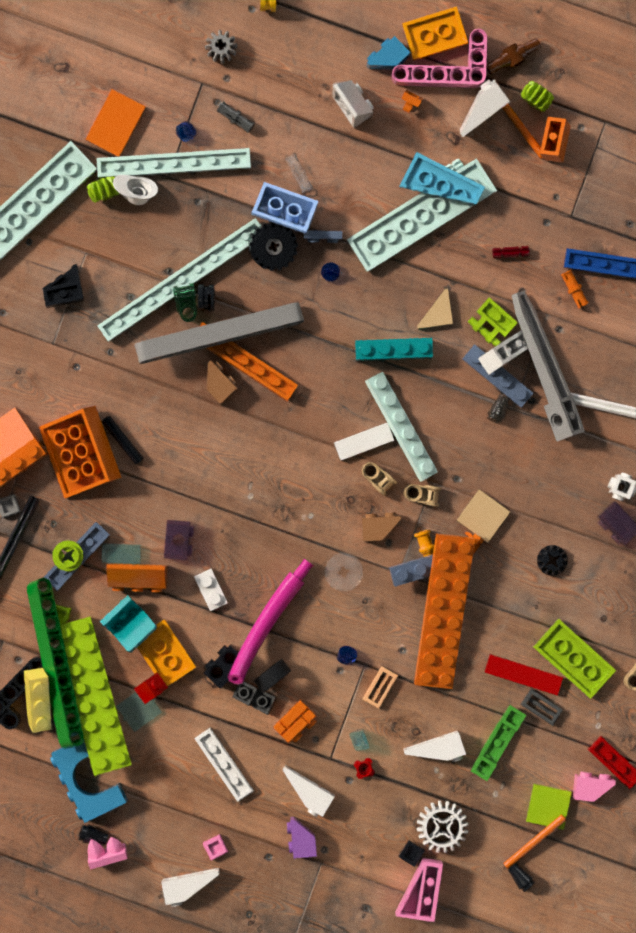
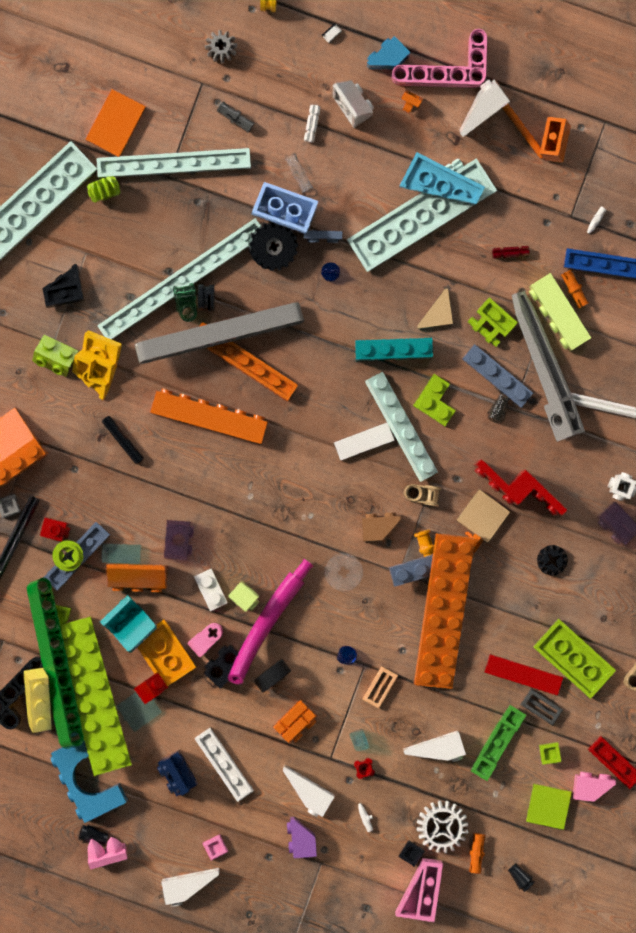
(54, 355): none -> lime bracket
(55, 529): none -> red brick
(80, 451): orange slope -> none
(97, 362): none -> yellow slope
(135, 189): white piece -> none
(170, 769): none -> dark blue brick
(185, 131): clear blue tile -> none
(203, 640): none -> bright pink piece
(209, 417): none -> orange brick
(218, 384): medium nougat slope -> none
(244, 596): none -> yellowish green brick
(254, 697): dark grey slope -> none
(312, 123): none -> white axle
(331, 33): none -> white piece
(365, 818): none -> white helmet
(379, 478): tan piece -> none
(430, 402): none -> lime plate
(435, 33): light orange plate -> none
(477, 853): none -> orange pin
(503, 352): white slope -> none
(513, 55): reddish brown pin -> none
(519, 488): none -> red bracket
(535, 841): orange piece -> none
(537, 96): lime gear -> none
(550, 753): none -> lime tile
(559, 312): none -> yellowish green brick
(597, 218): none -> white helmet

